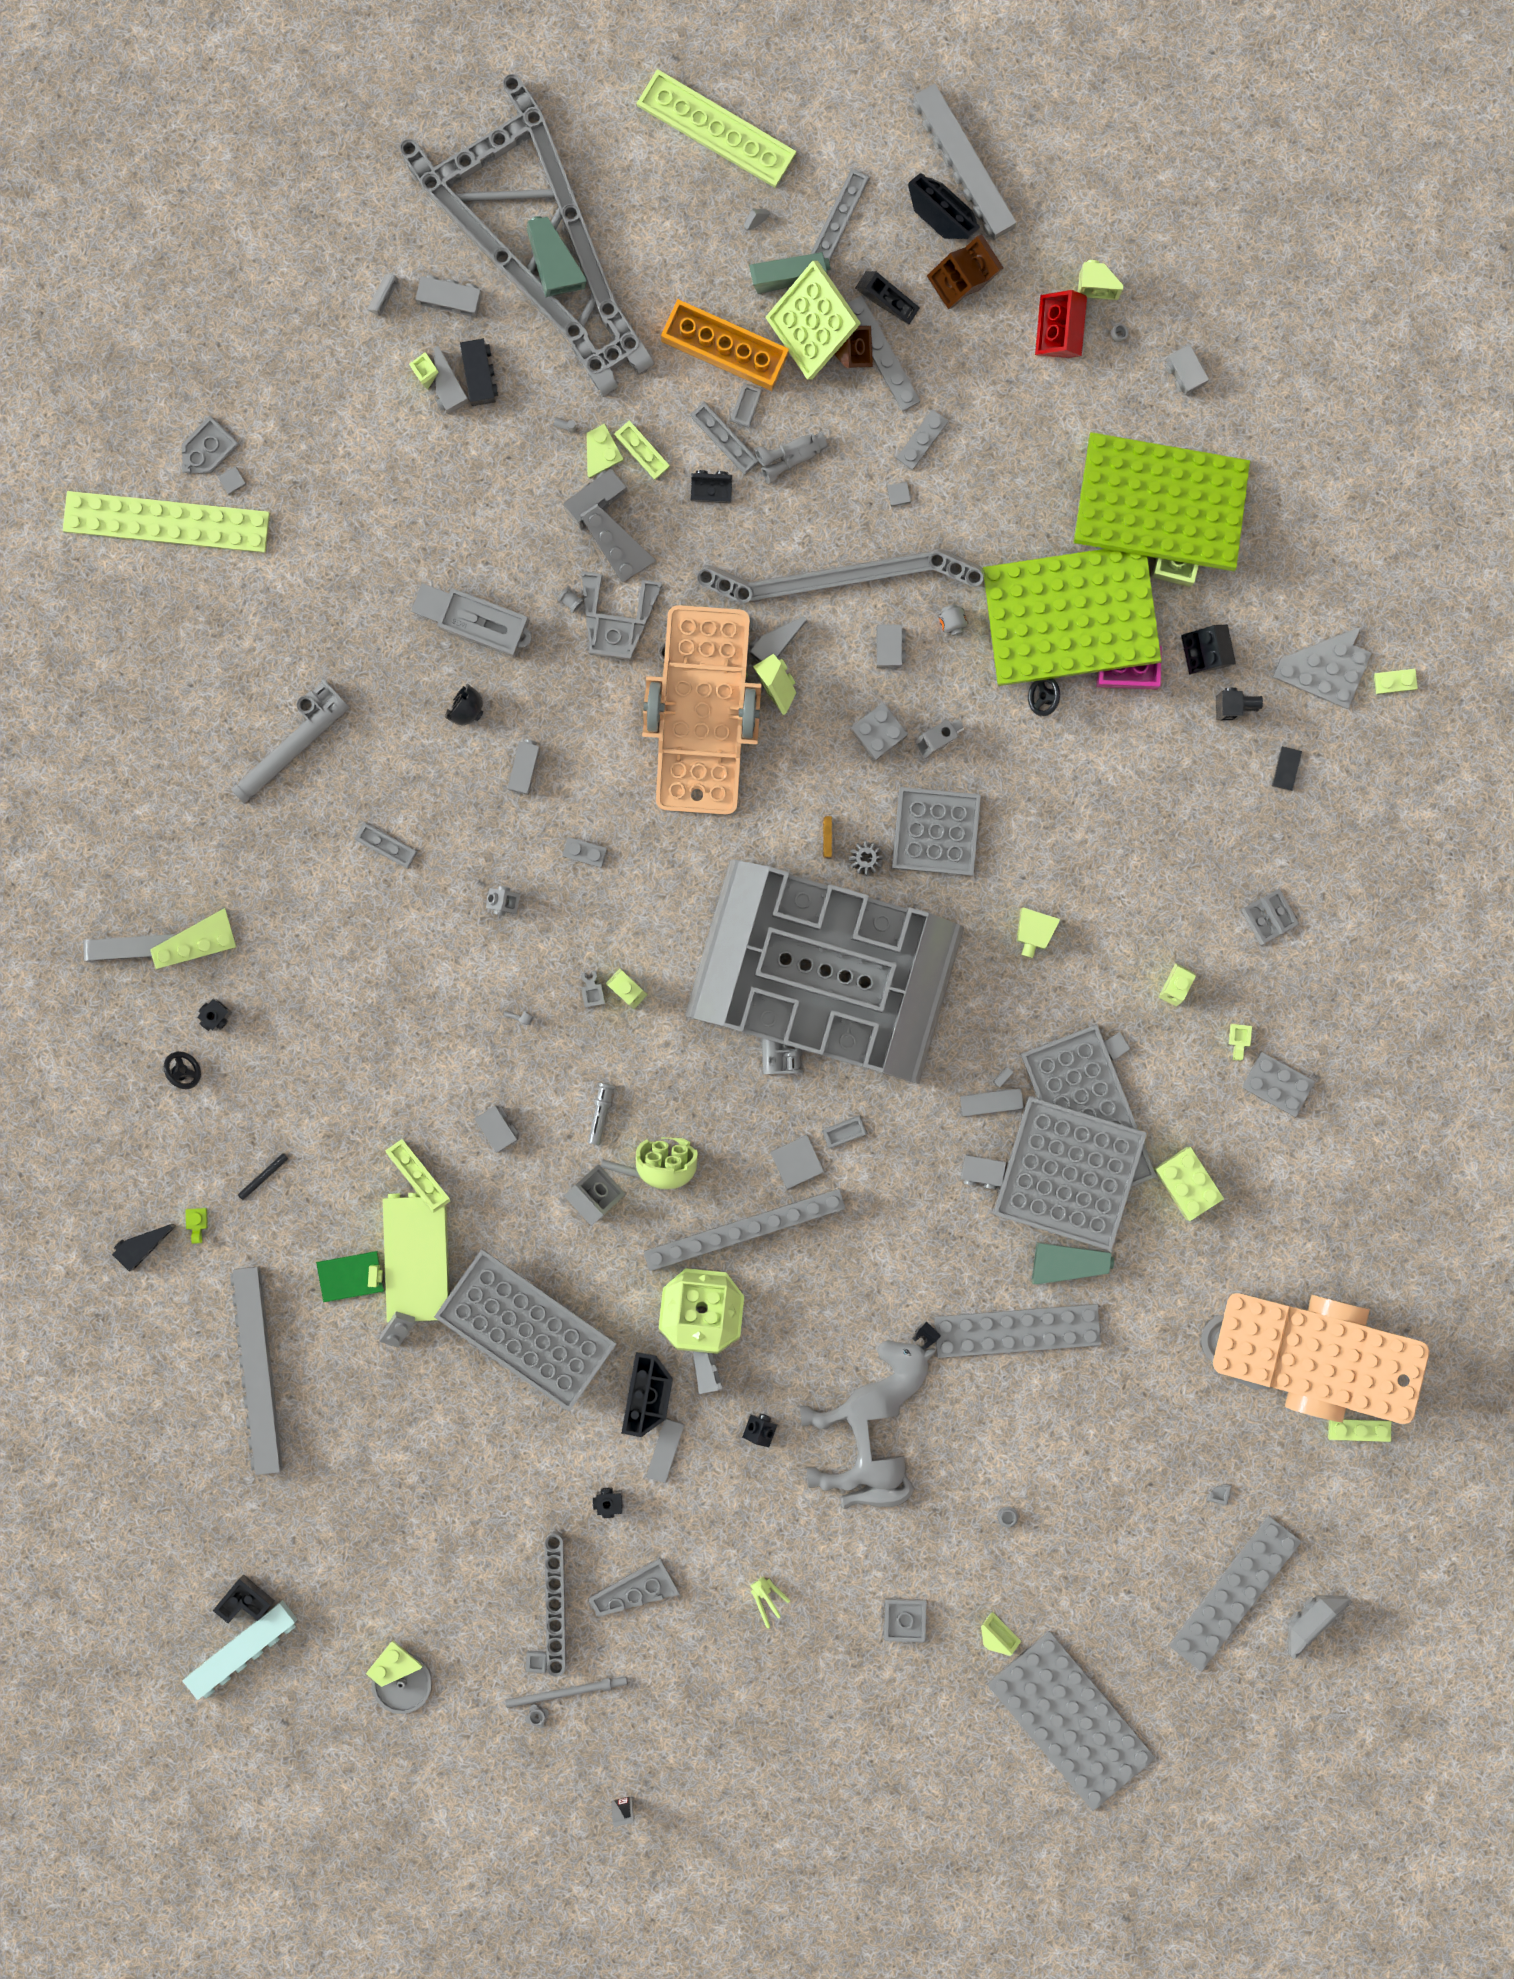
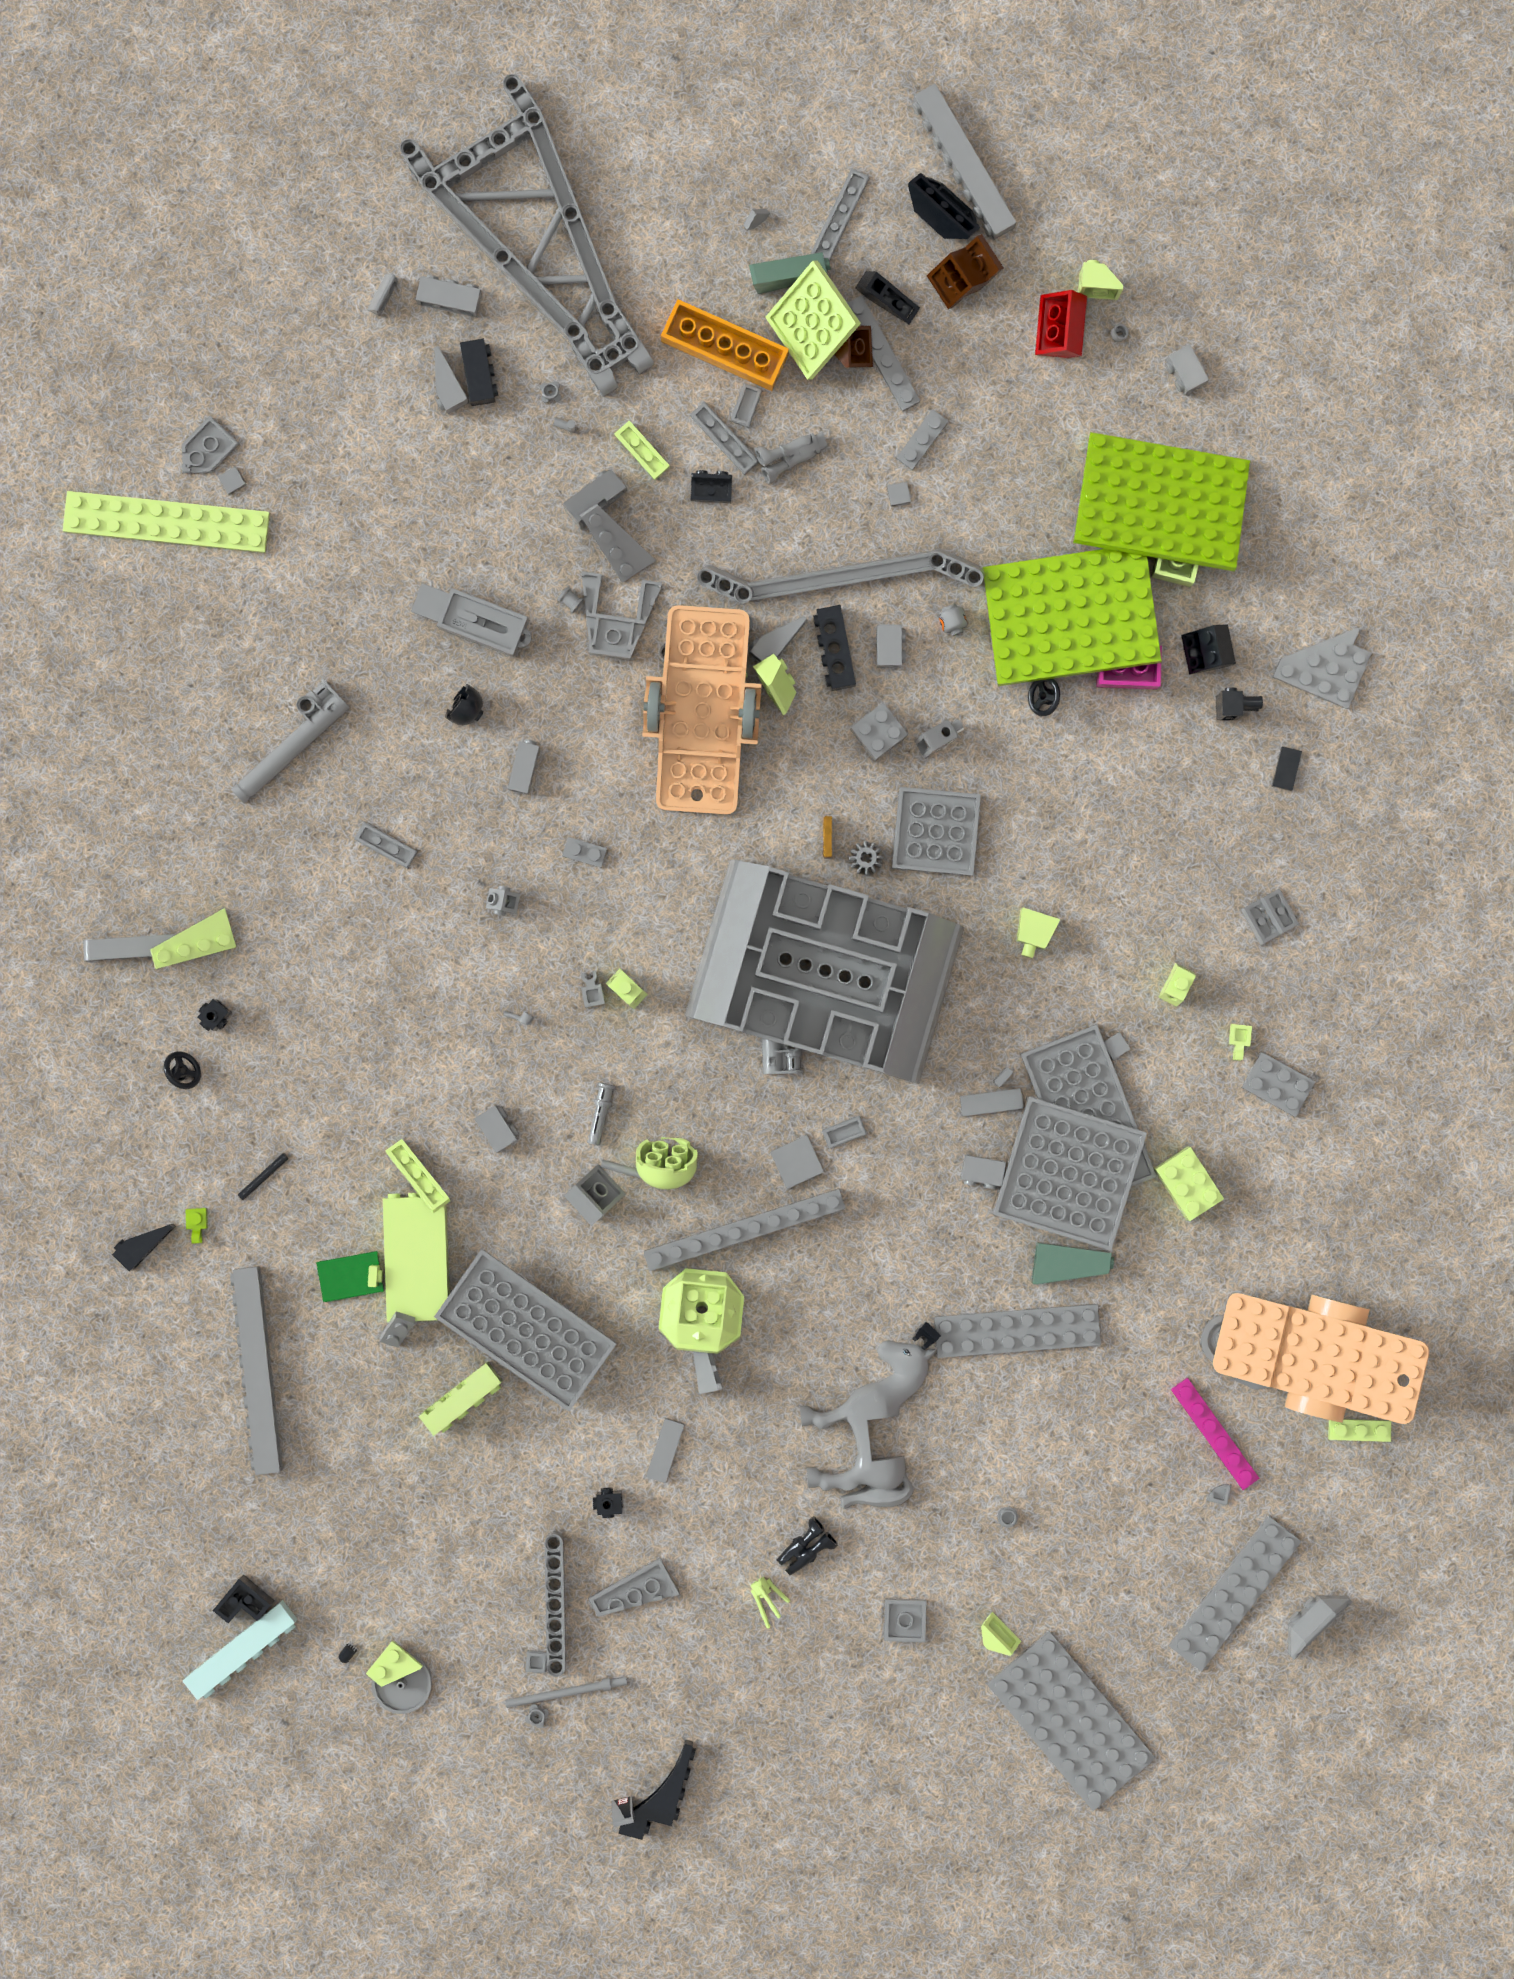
(347, 1653): none -> black piece
(424, 370): yellowish green slope -> none
(460, 1398): none -> yellowish green wedge
(553, 260): sand green slope -> none
(554, 387): none -> light grey plate
(601, 451): yellowish green wing -> none
(647, 1395): black wedge -> none
(662, 1803): none -> black arch
(716, 128): yellowish green plate -> none
(760, 1430): black brick -> none
(799, 1547): none -> black piece
(834, 616): none -> black brick
(1214, 1433): none -> dark pink plate
(1395, 681): yellowish green plate -> none

